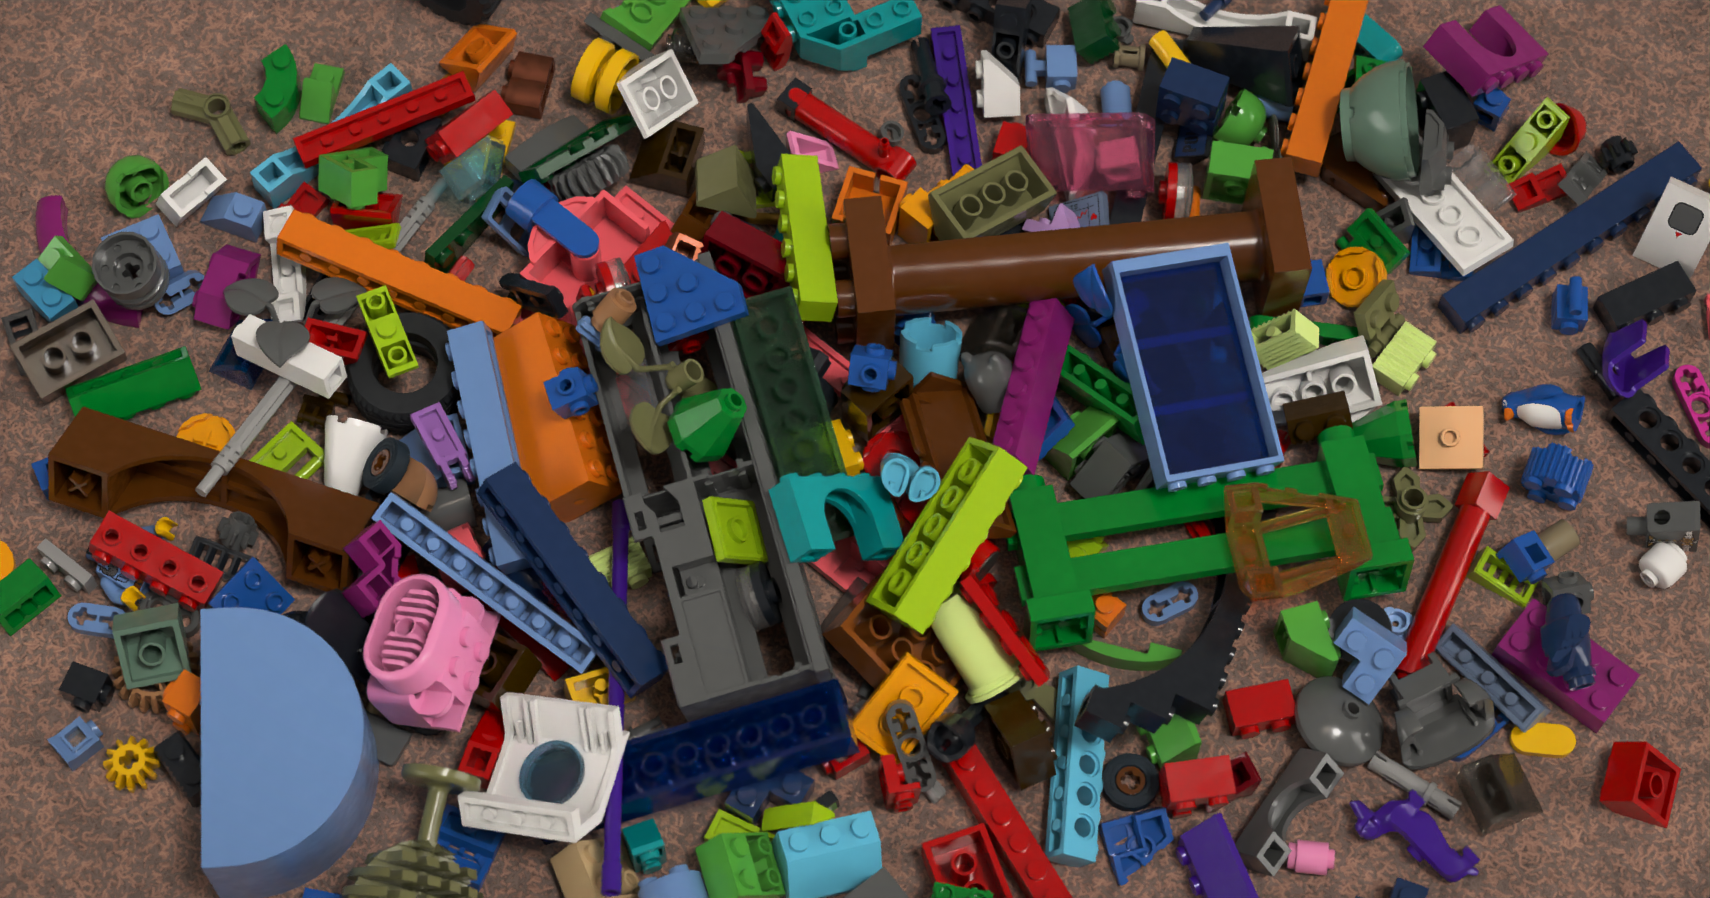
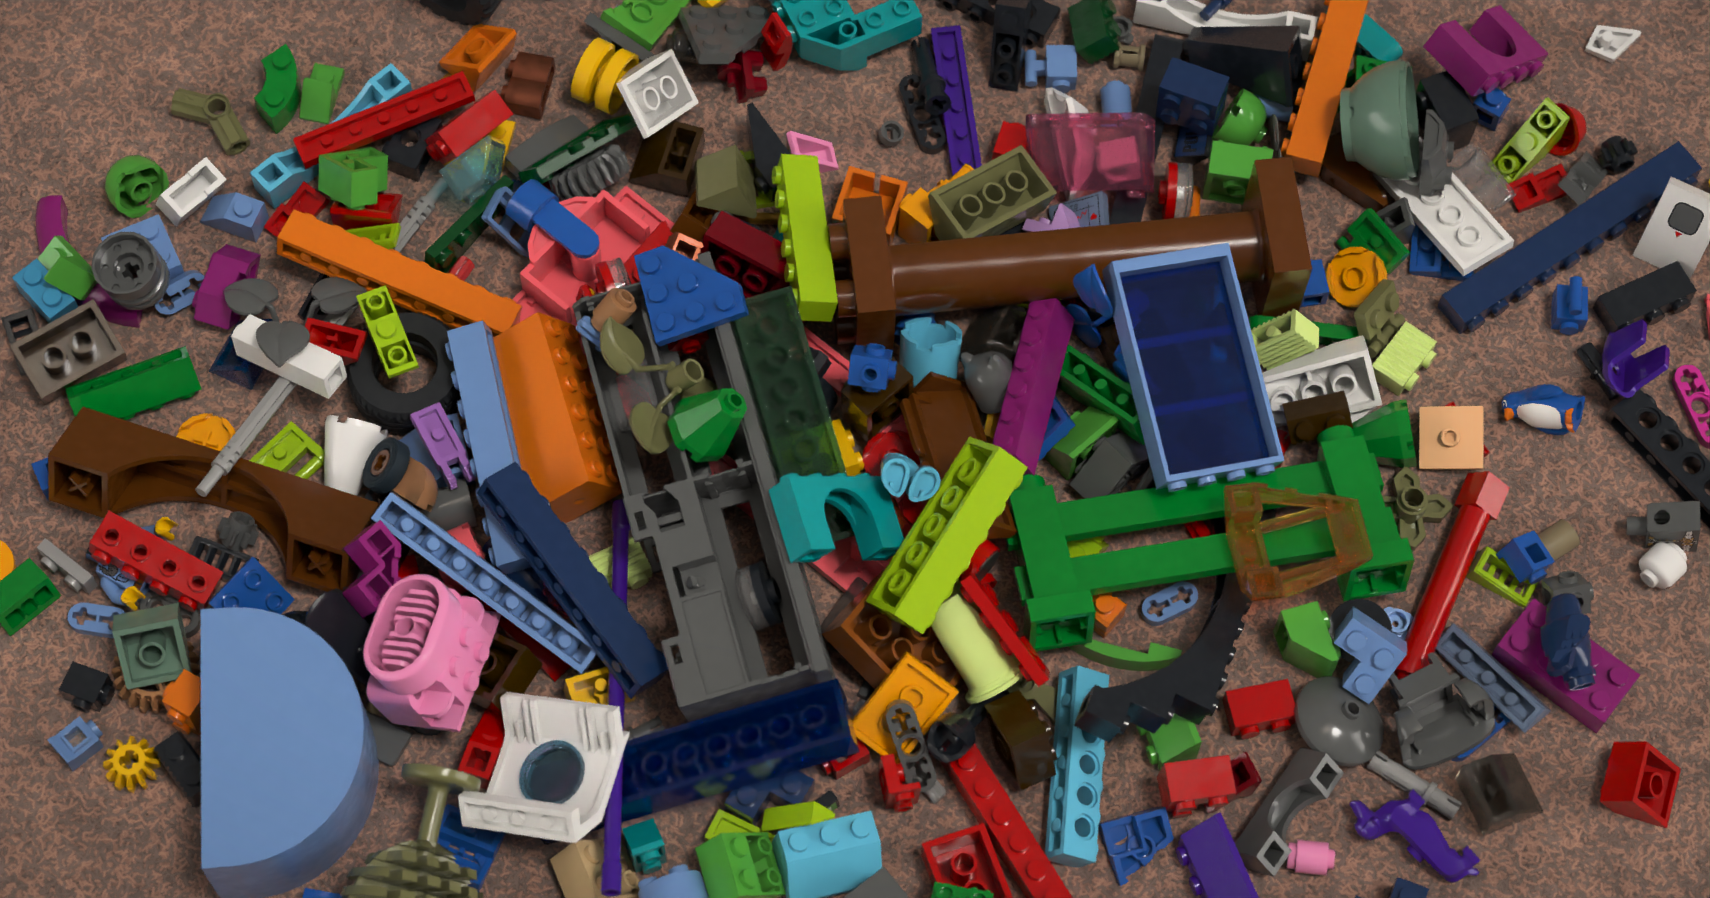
(288, 275): white slope -> none
(318, 408): dark brown arm -> none
(534, 295): black hinge -> none
(572, 392): blue brick -> none
(734, 530): lime plate -> none
(875, 153): red piece -> none
(999, 88): white slope -> none
(1120, 795): black bush -> none
(1166, 48): yellow cylinder -> none
(1543, 740): yellow tile -> none
(1556, 476): blue brick -> none
(1611, 42): none -> white piece

